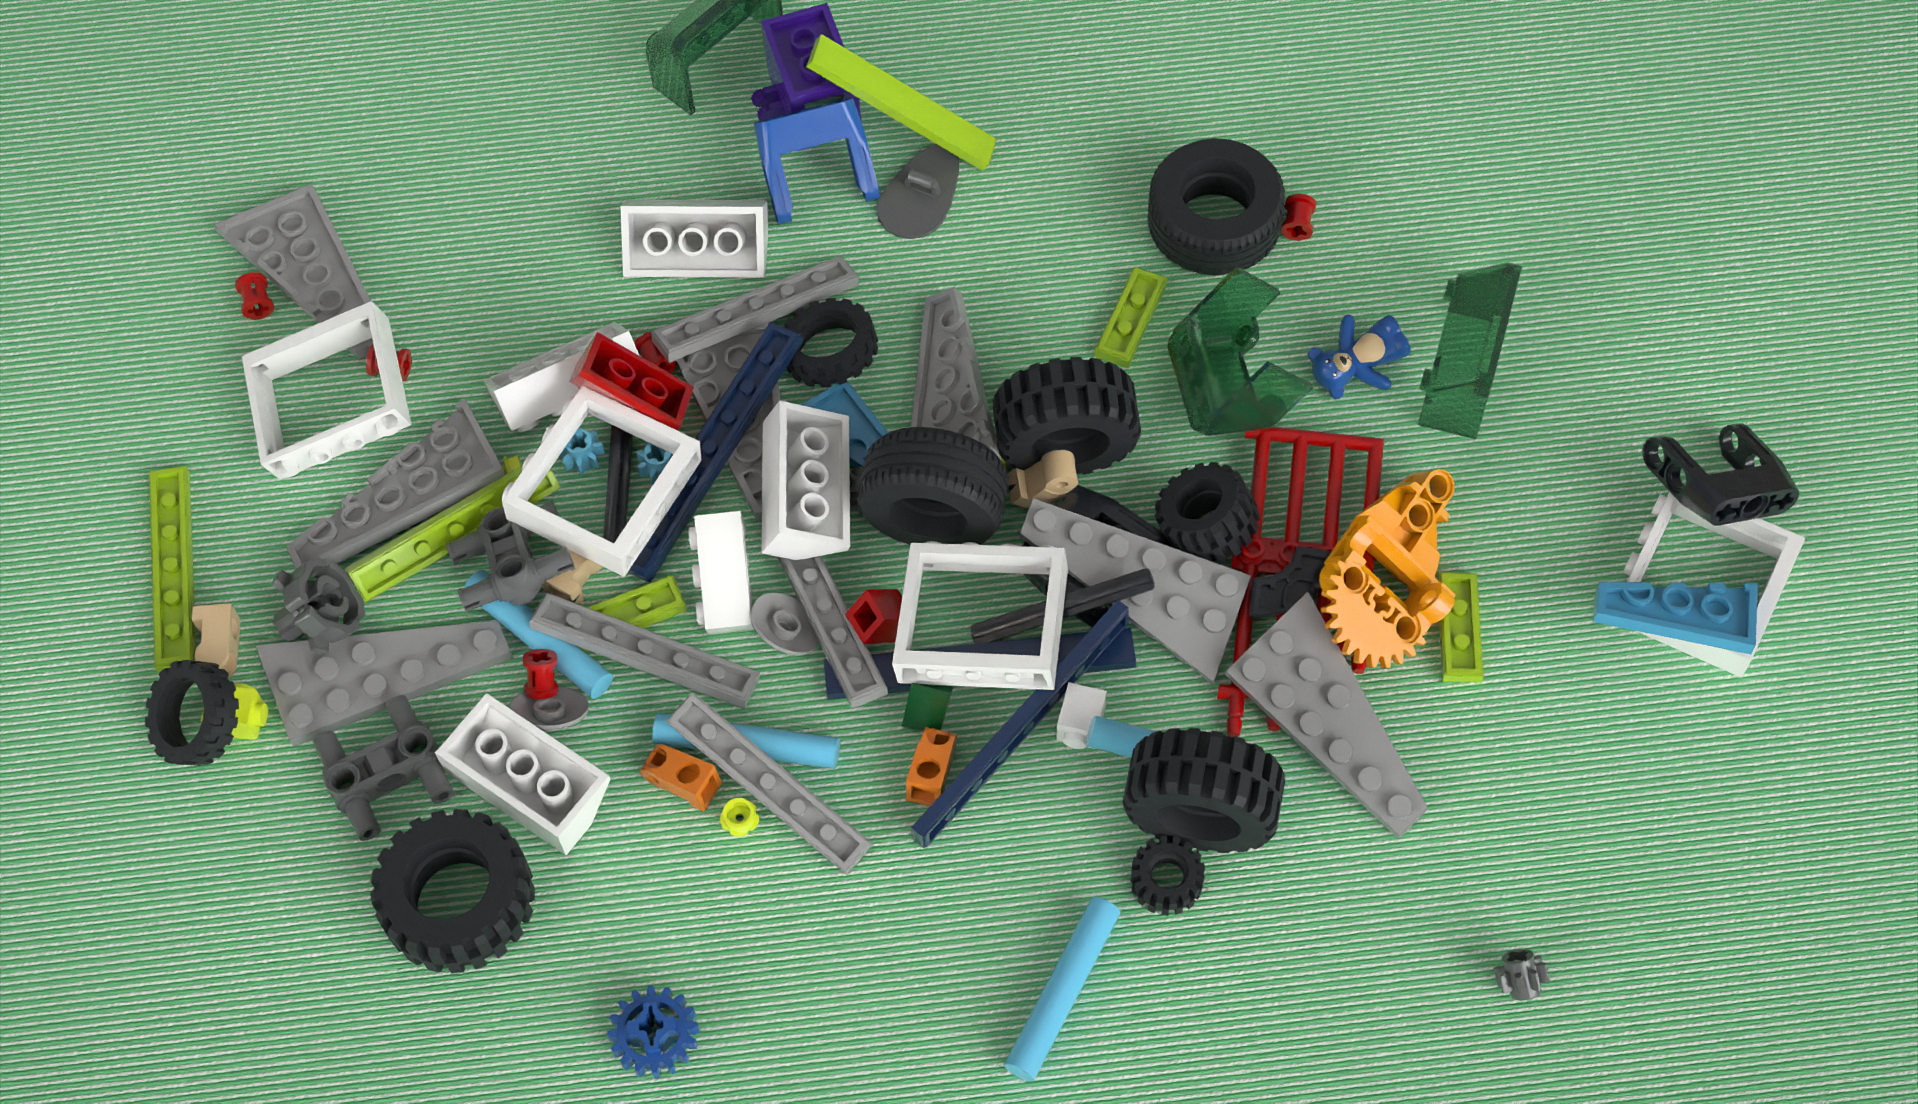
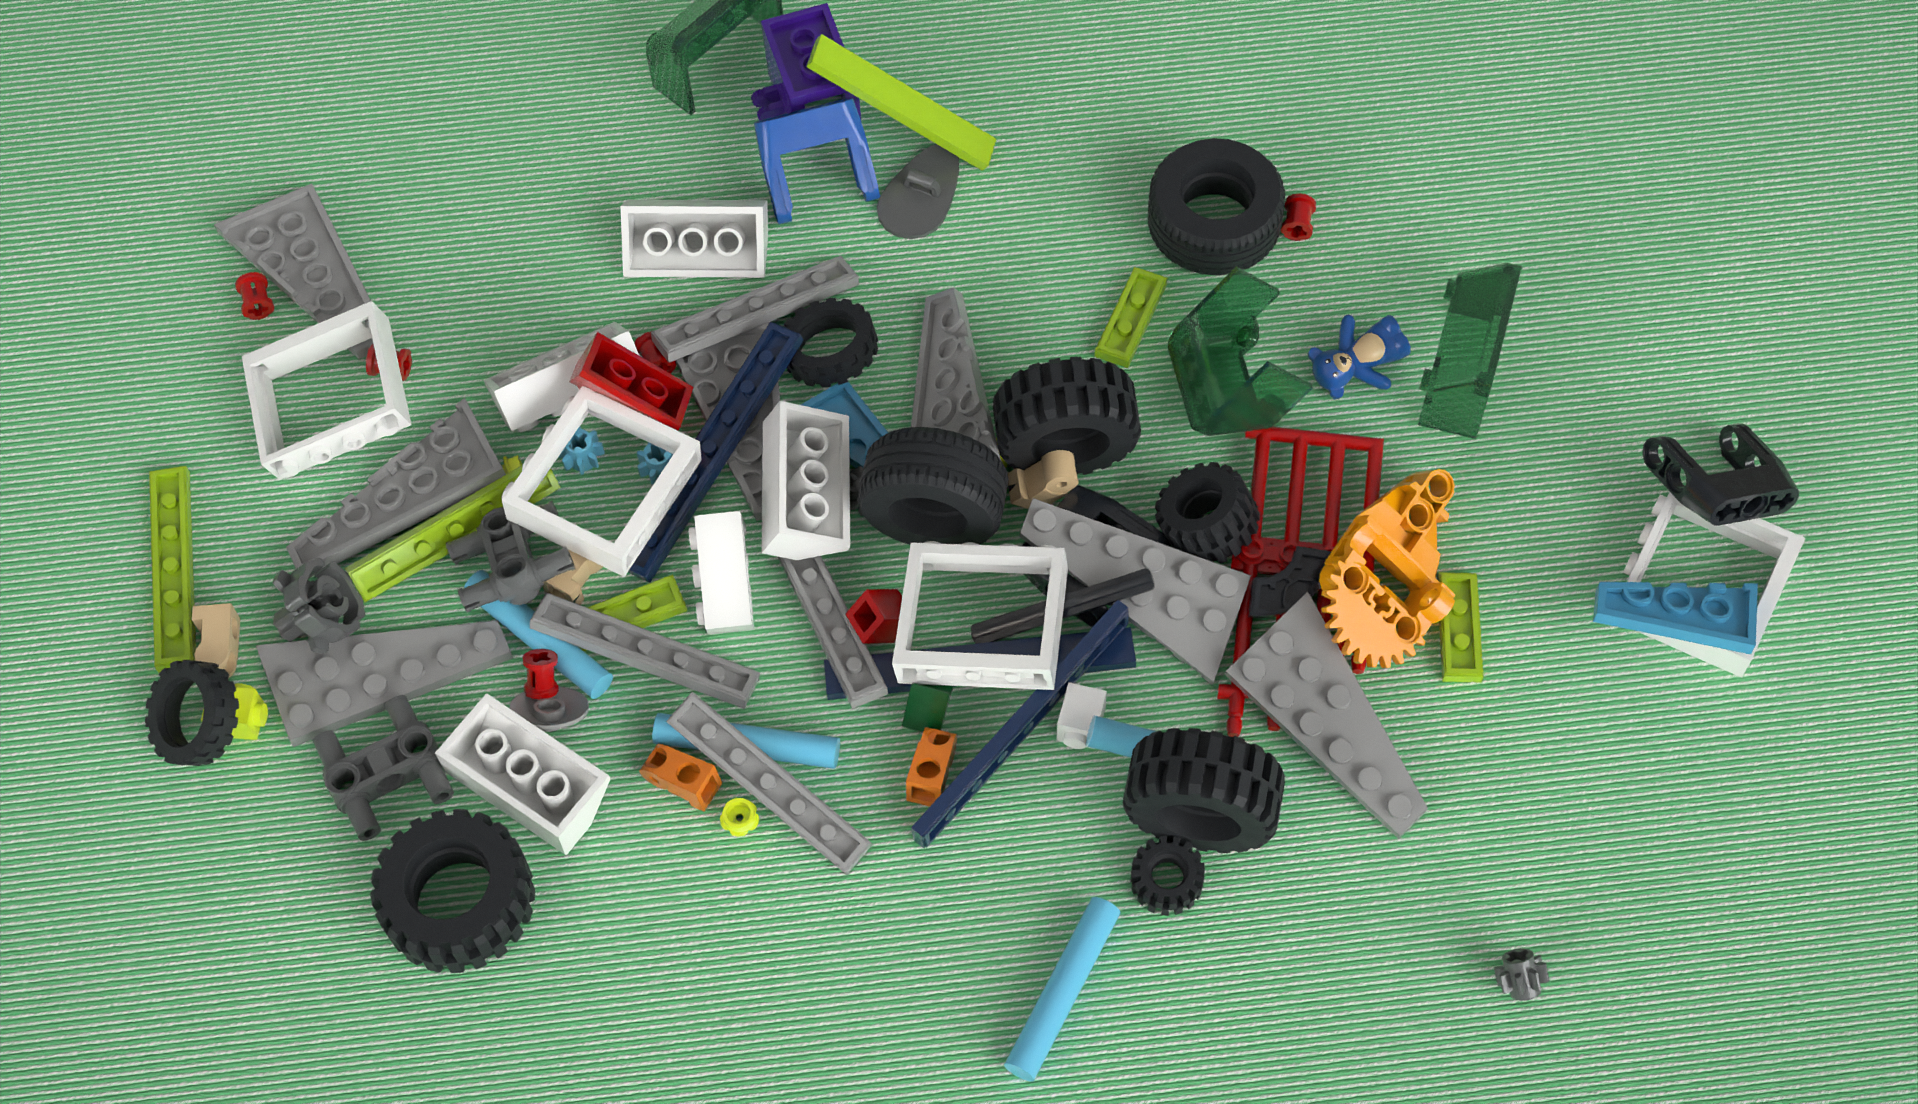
(617, 483): black axle -> none
(637, 1032): blue gear -> none
(783, 624): light grey dish -> none

